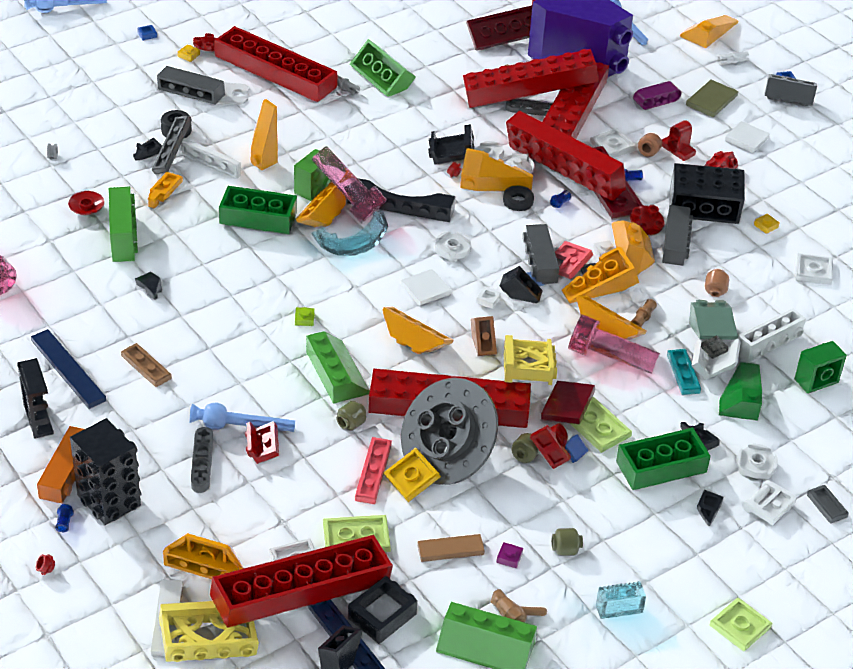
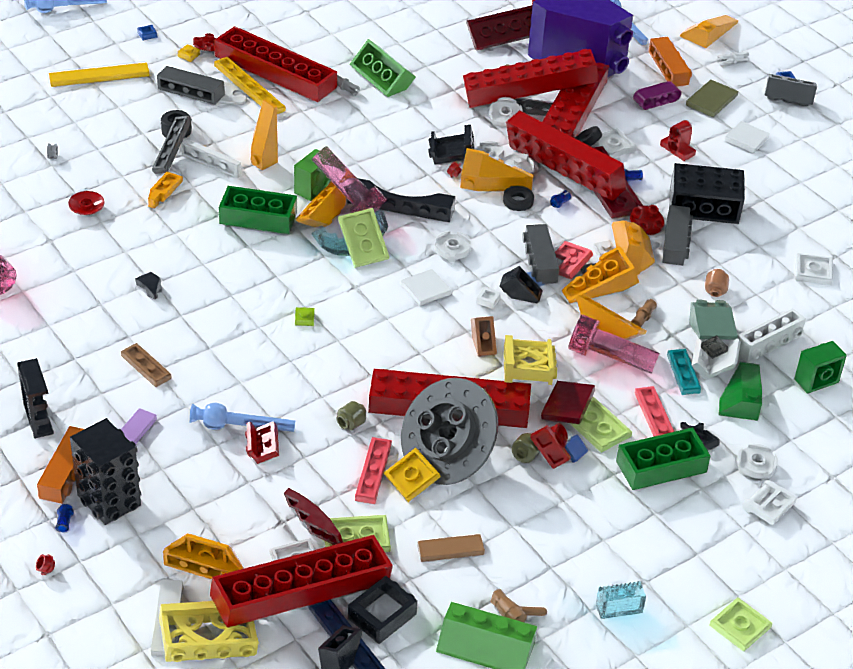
(68, 369): dark blue tile -> none
(99, 74): none -> yellow tile
(122, 224): bright green brick -> none
(138, 425): none -> lavender tile
(147, 149): black slope -> none
(202, 459): dark grey beam -> none
(247, 83): none -> yellow tile
(316, 520): none -> dark red slope
(335, 367): bright green slope -> none
(363, 237): none -> yellowish green tile
(413, 332): light orange wedge -> none
(497, 110): none -> white plate
(509, 555): magenta plate -> none
(566, 541): olive head -> none
(590, 135): none -> black tyre
(649, 144): nougat head -> none
(653, 410): none -> coral tile
(669, 61): none -> orange brick
(709, 506): black slope -> none
(723, 160): red bracket -> none
(766, 223): yellow plate -> none
(827, 504): dark grey tile -> none

